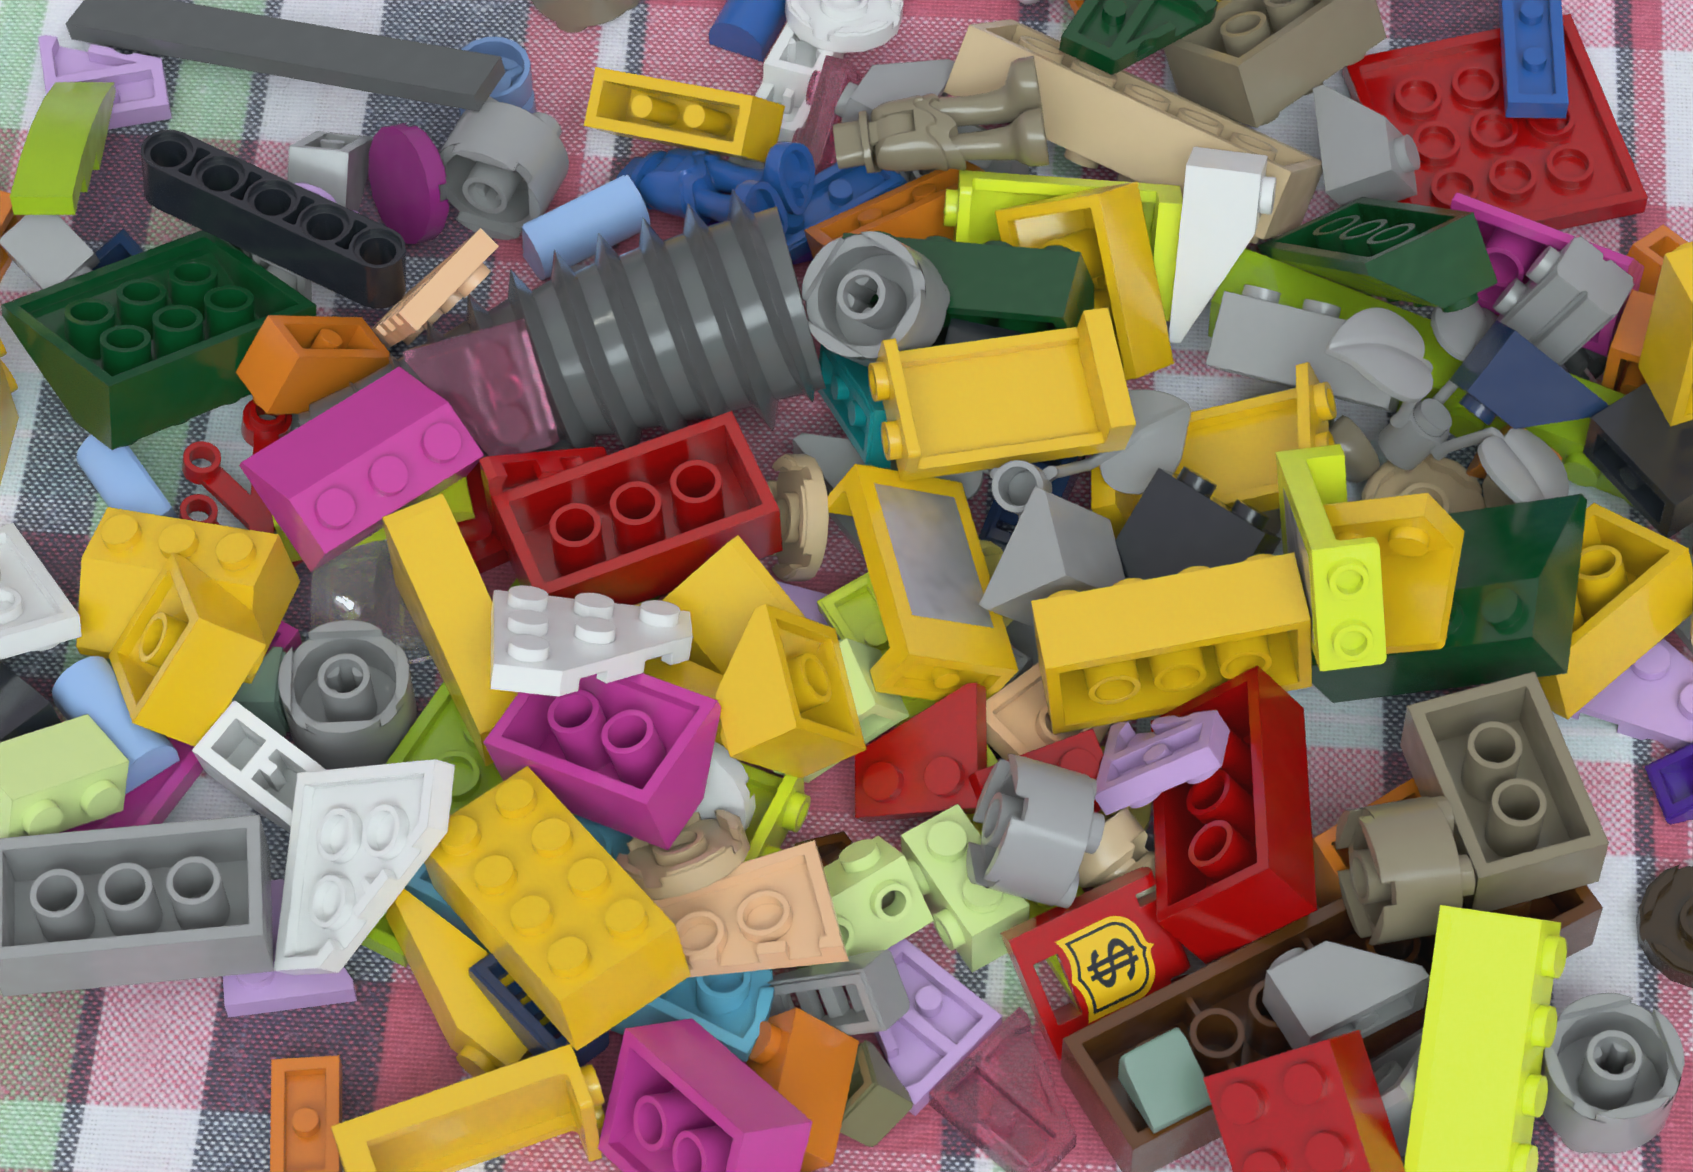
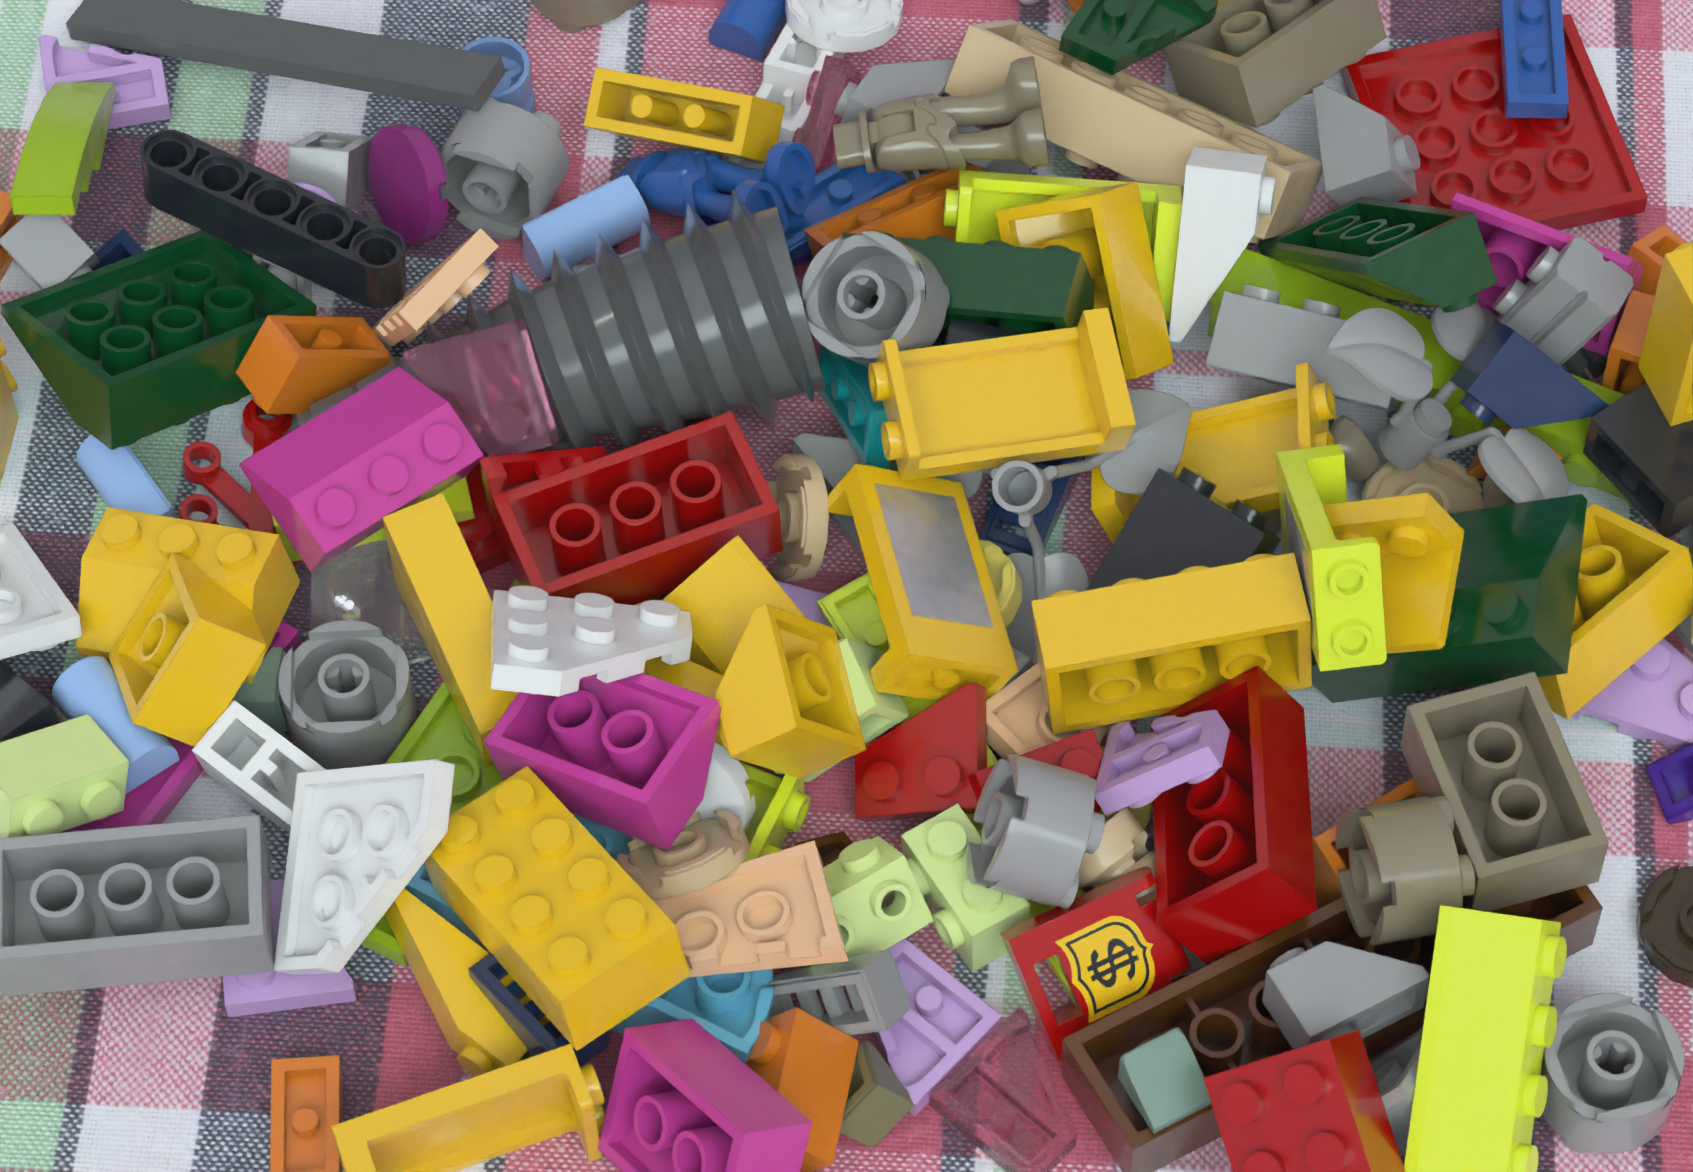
(1049, 552): light grey slope -> none

